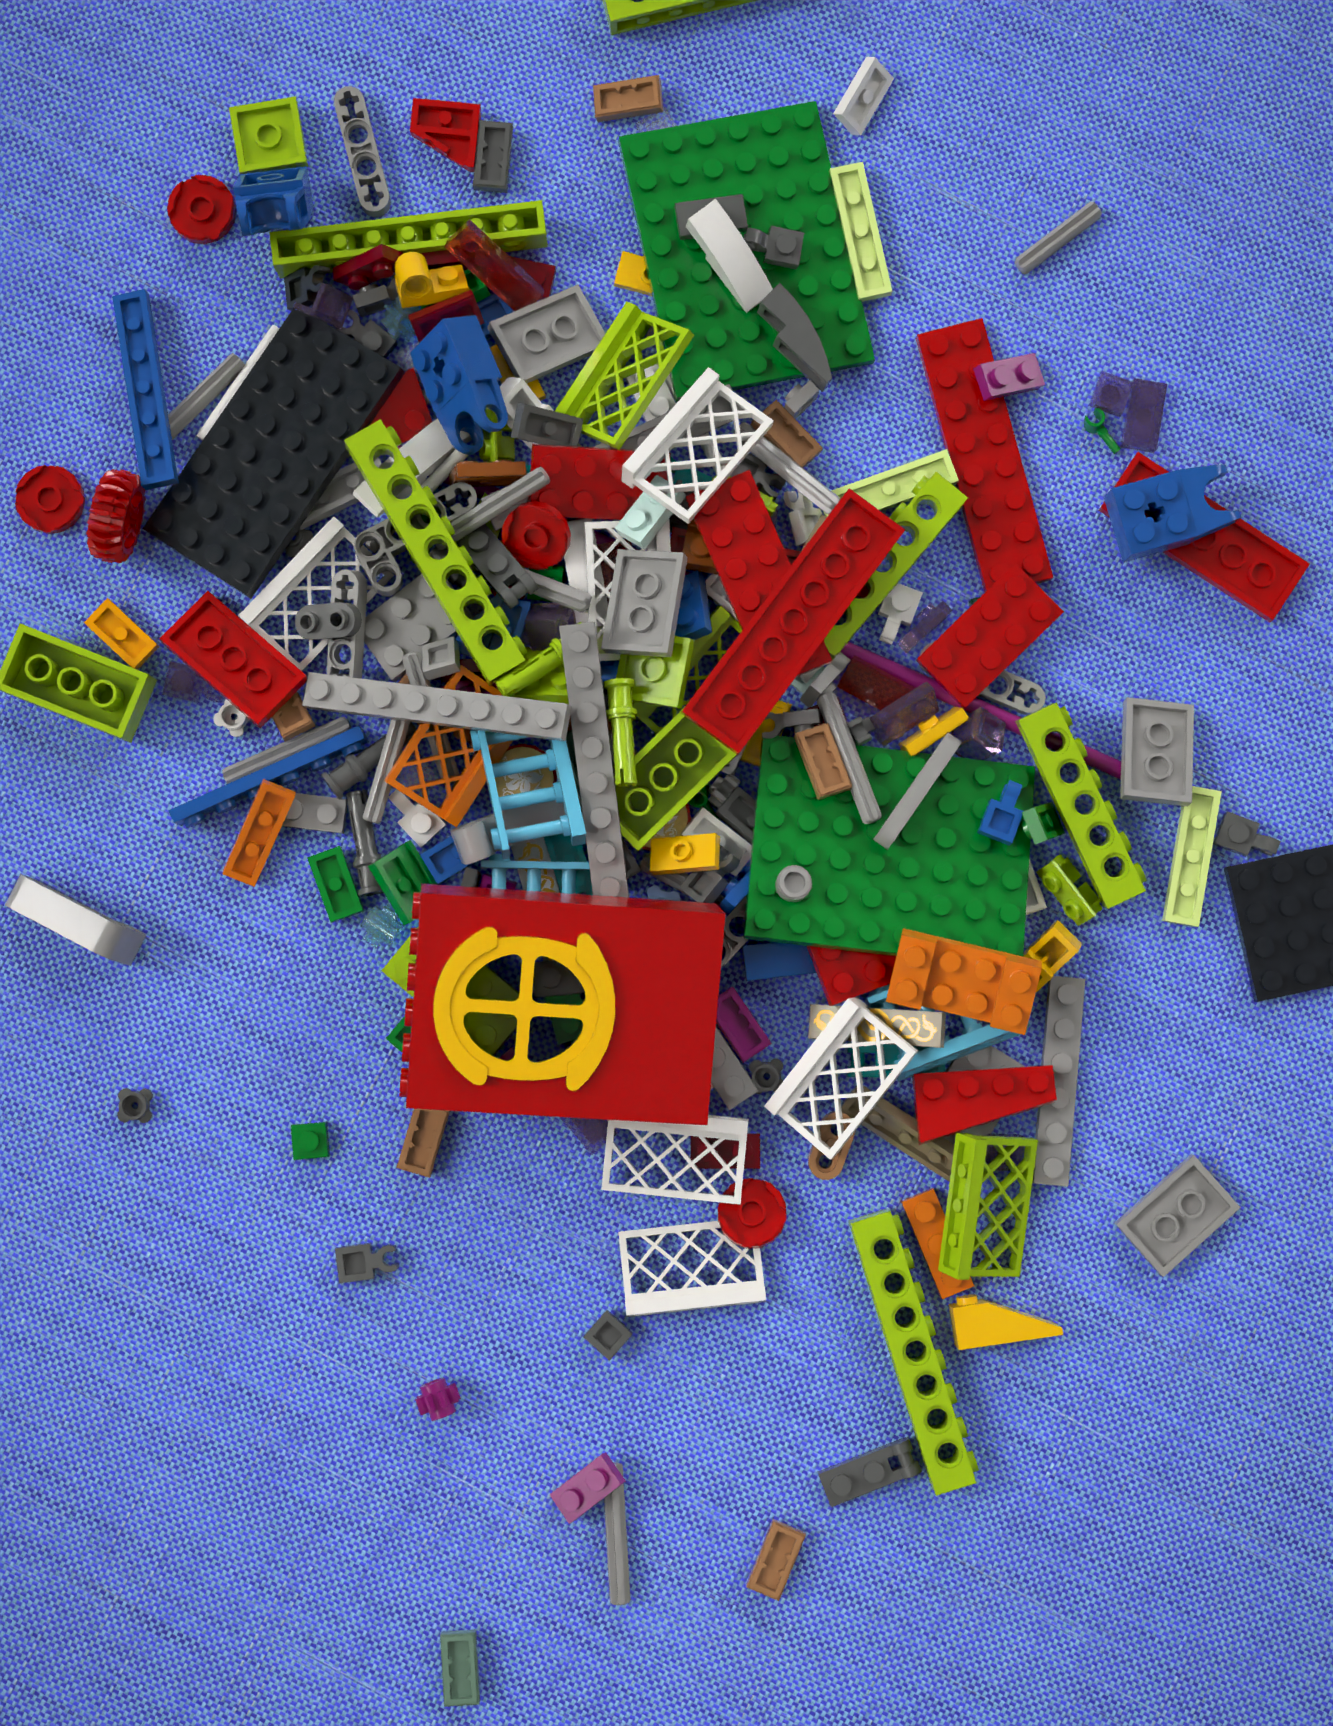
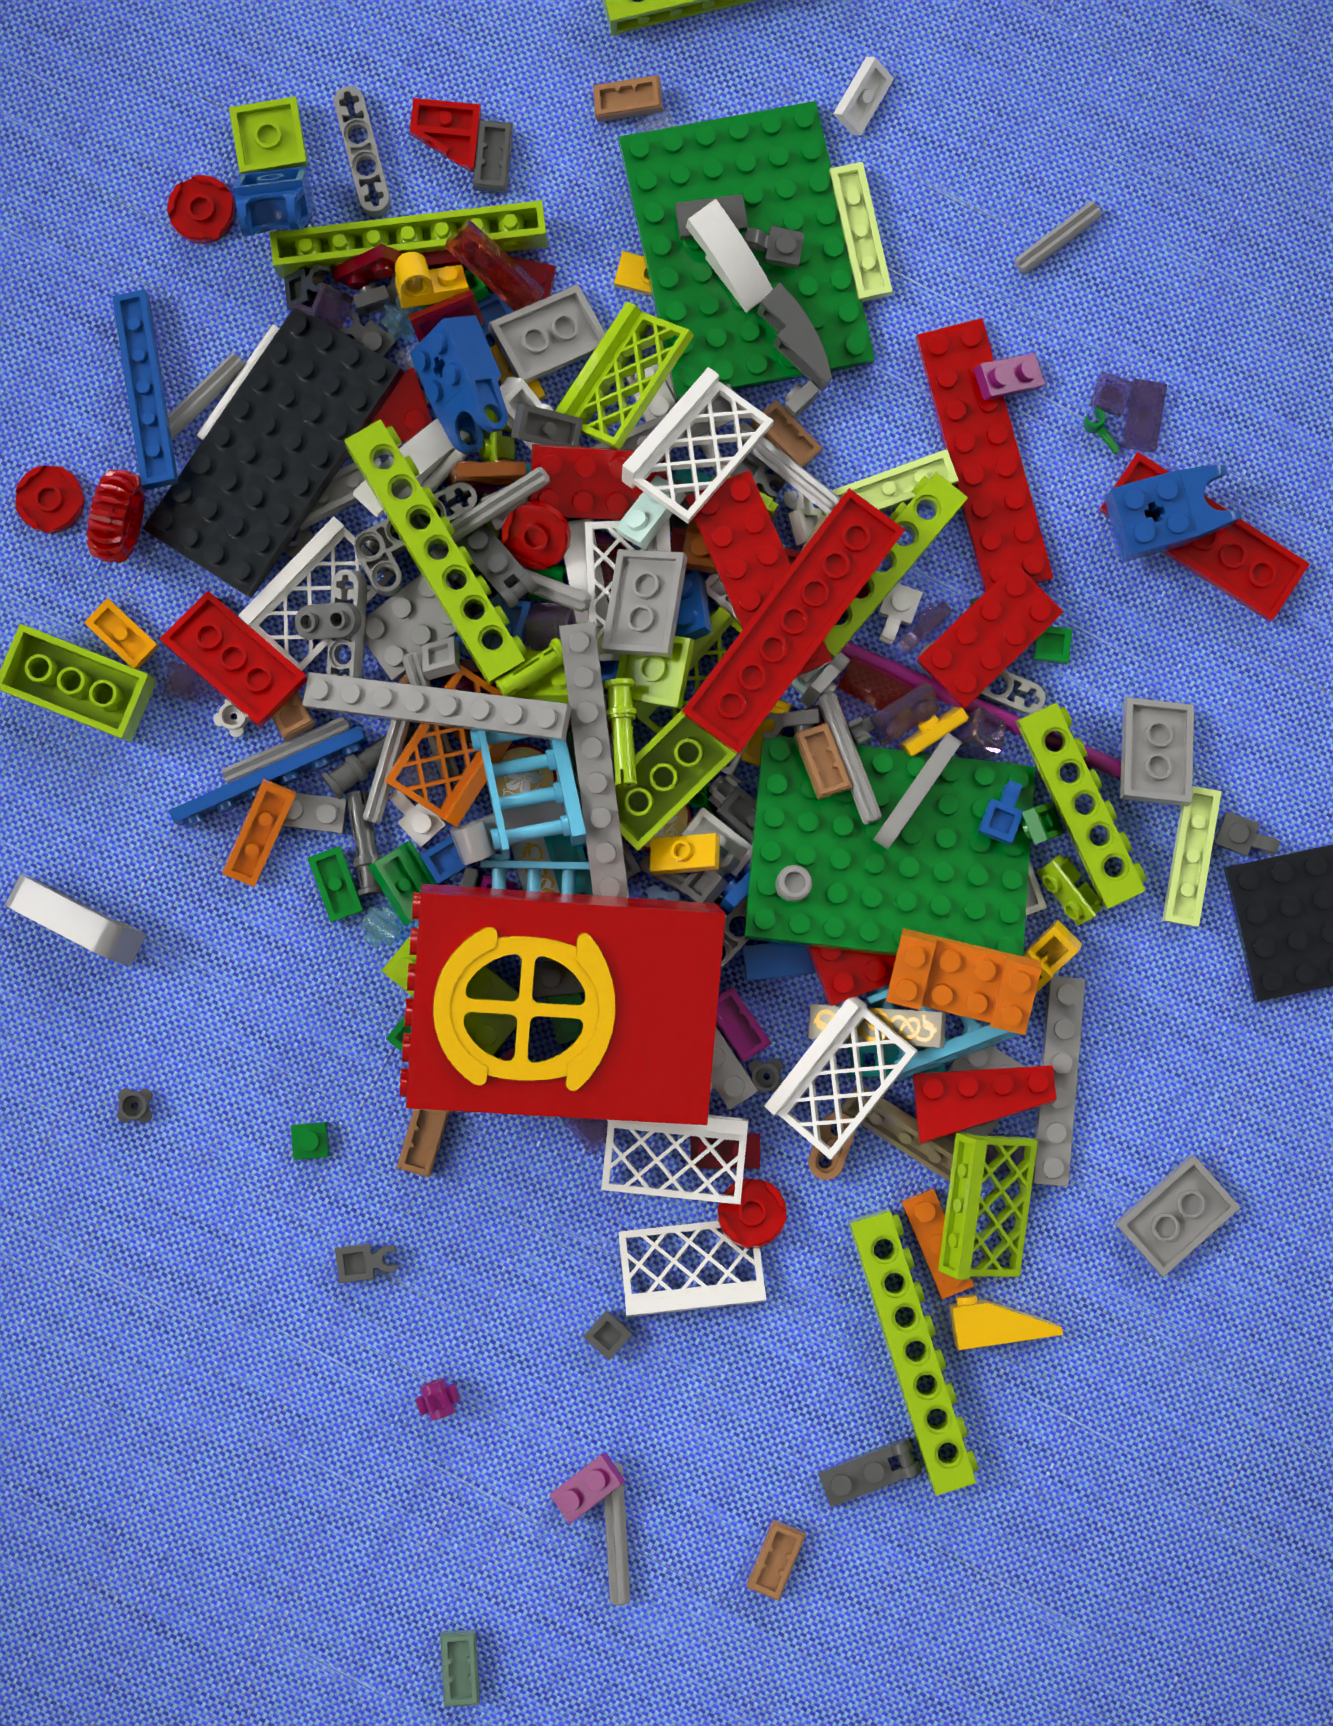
(1053, 645): none -> green plate

